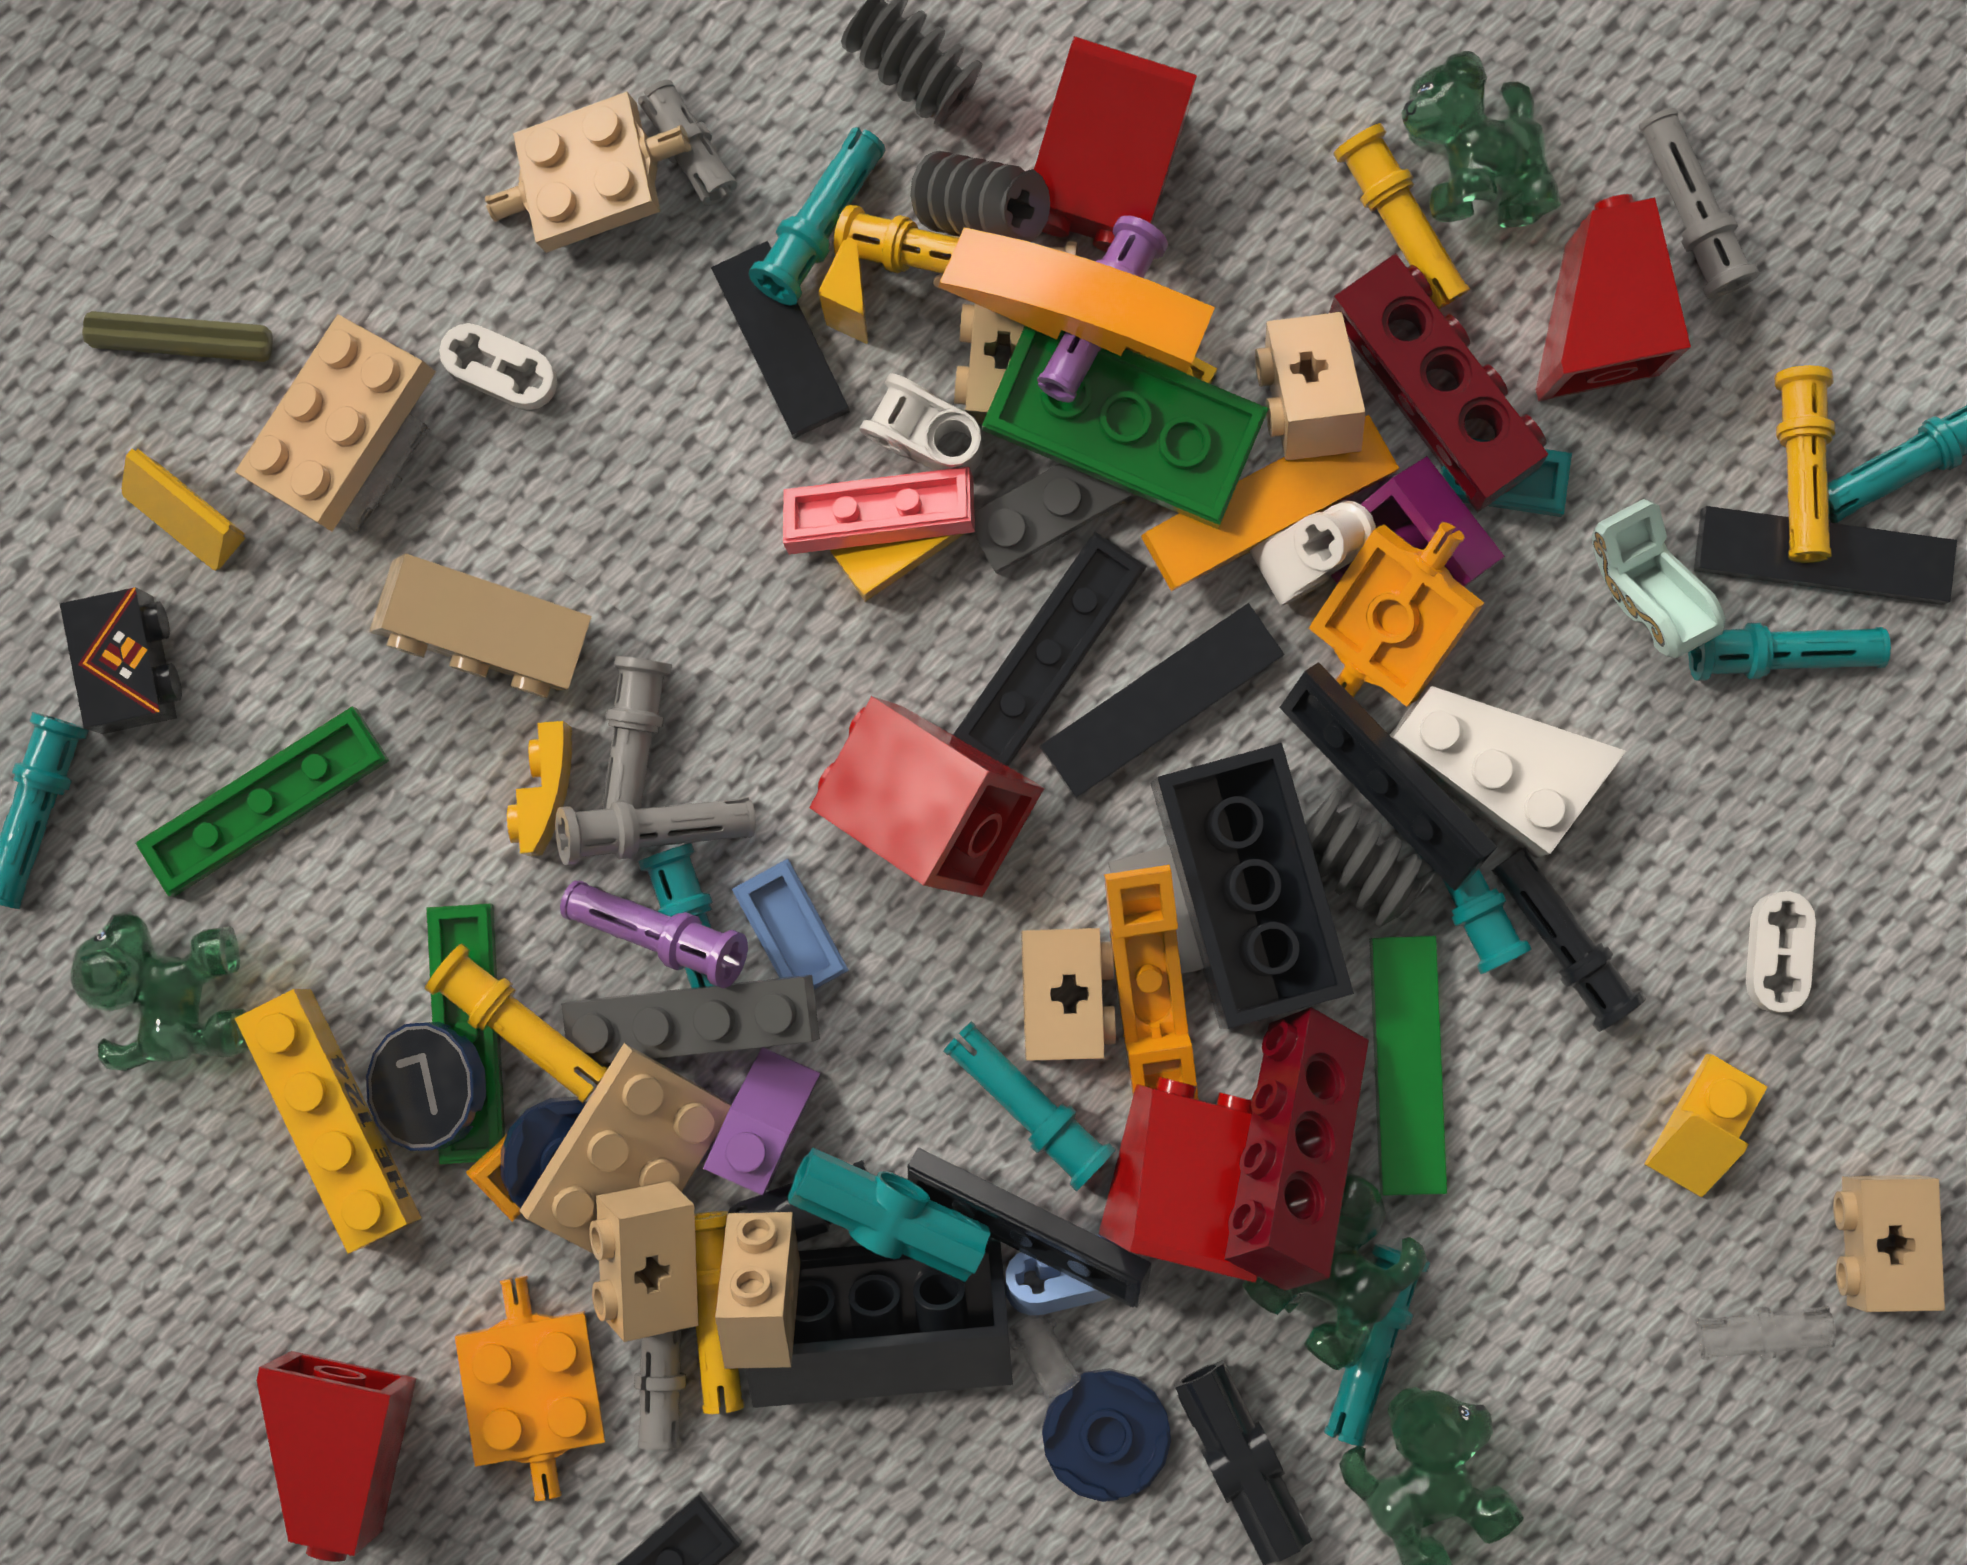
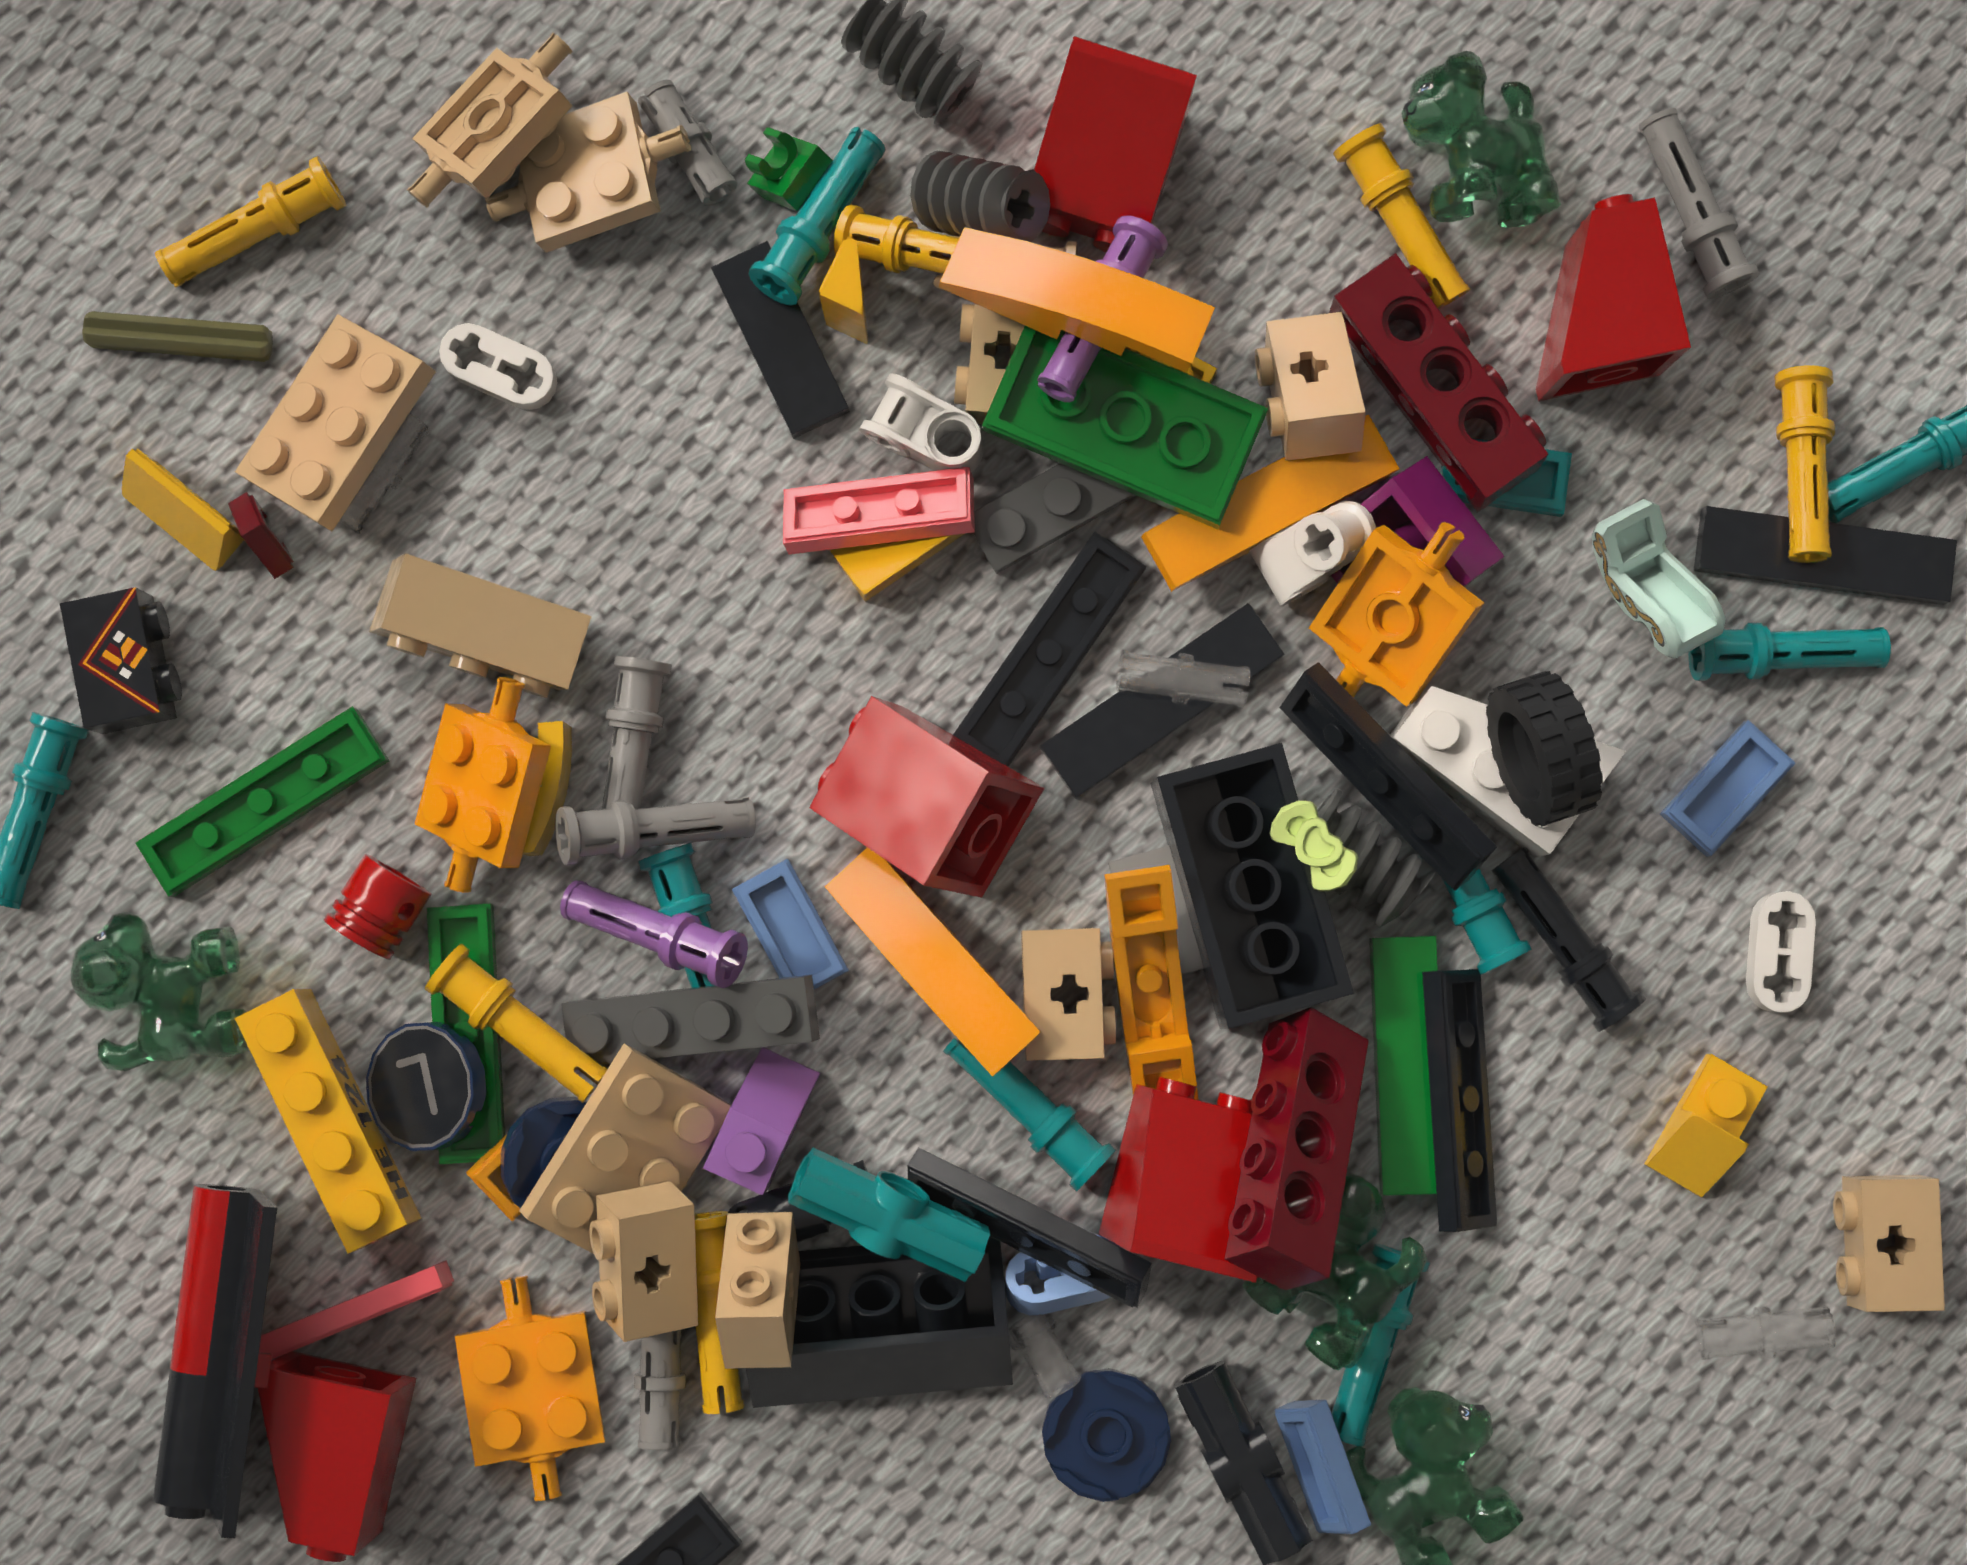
(216, 1354): none -> black door
(259, 537): none -> dark red tile
(274, 211): none -> yellow pin
(356, 1310): none -> coral tile
(377, 906): none -> red piece
(482, 784): none -> light orange plate
(492, 122): none -> tan plate
(787, 170): none -> green tile
(933, 960): none -> light orange slope
(1183, 678): none -> clear pin
(1314, 845): none -> yellowish green piece
(1322, 1467): none -> medium blue tile
(1459, 1100): none -> black tile
(1544, 748): none -> black tyre
(1727, 788): none -> medium blue tile

